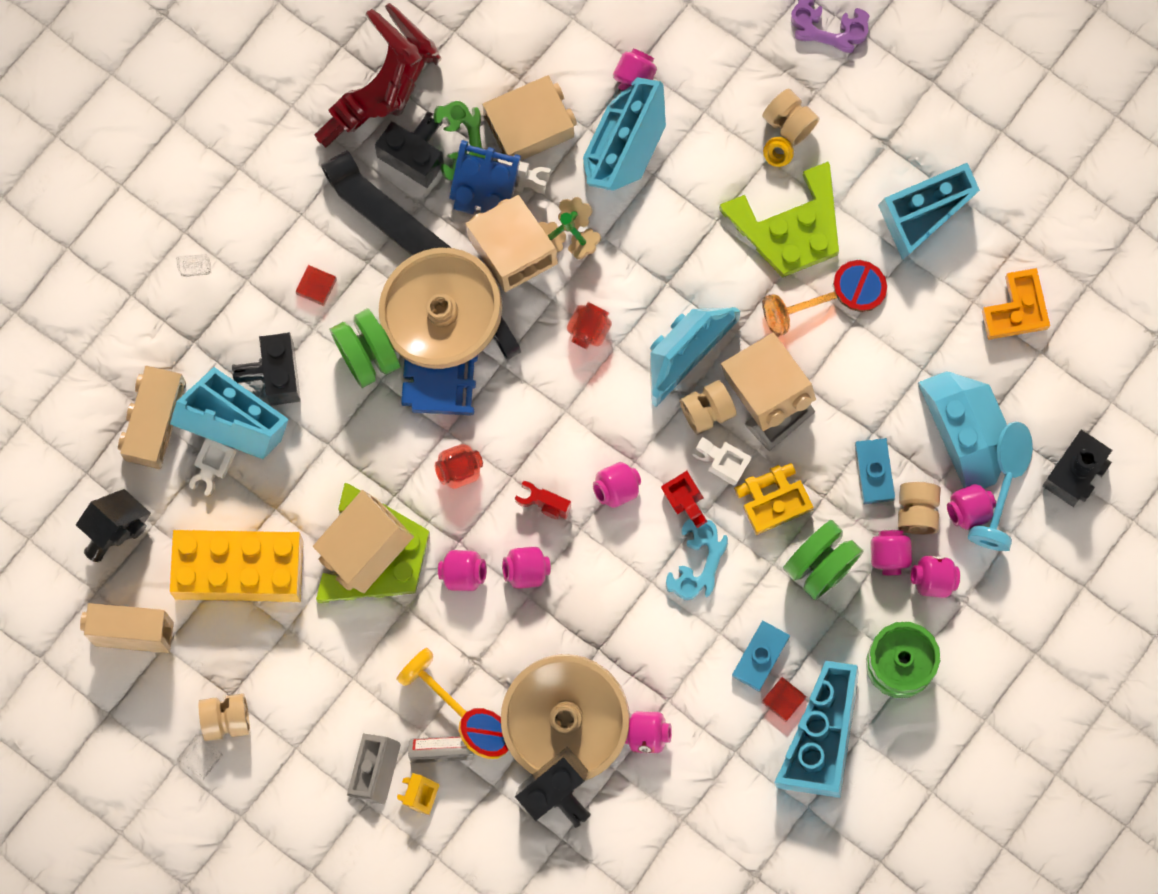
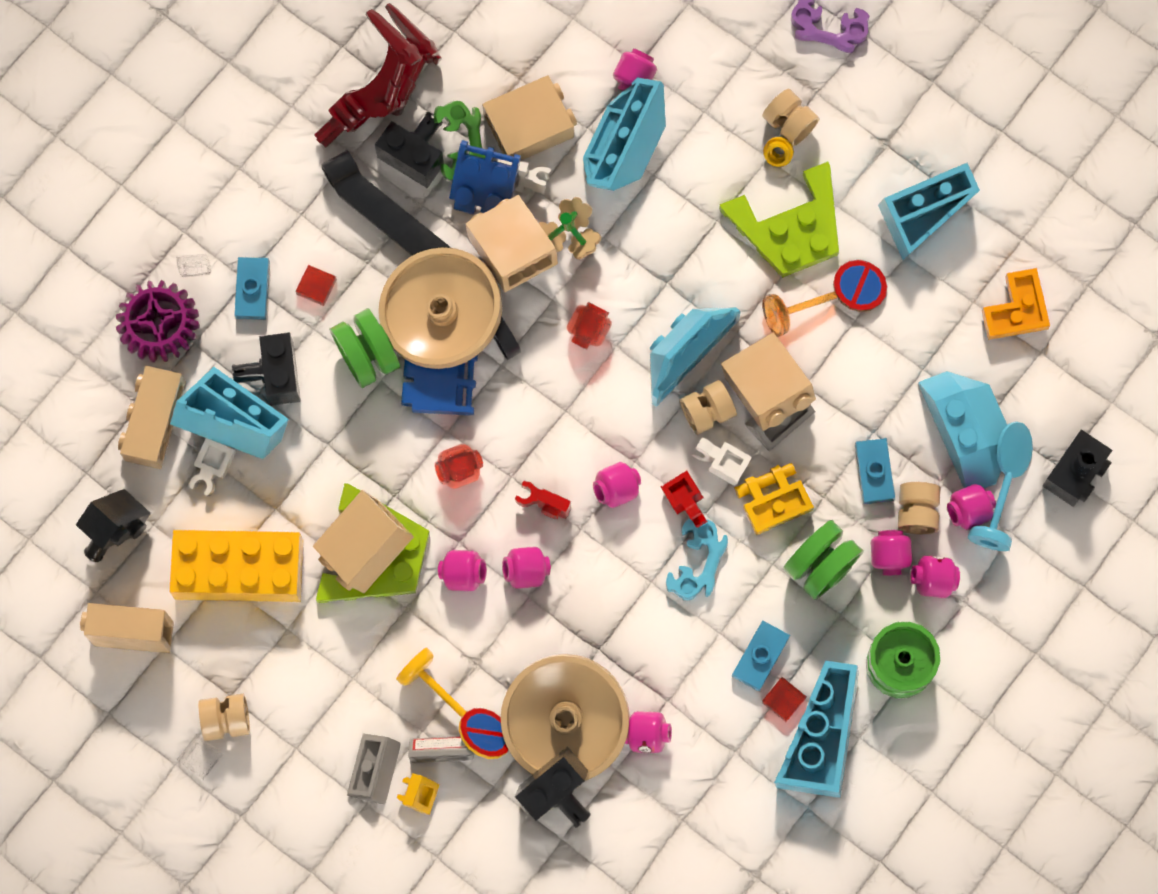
(145, 323): none -> magenta gear
(252, 288): none -> dark azure plate

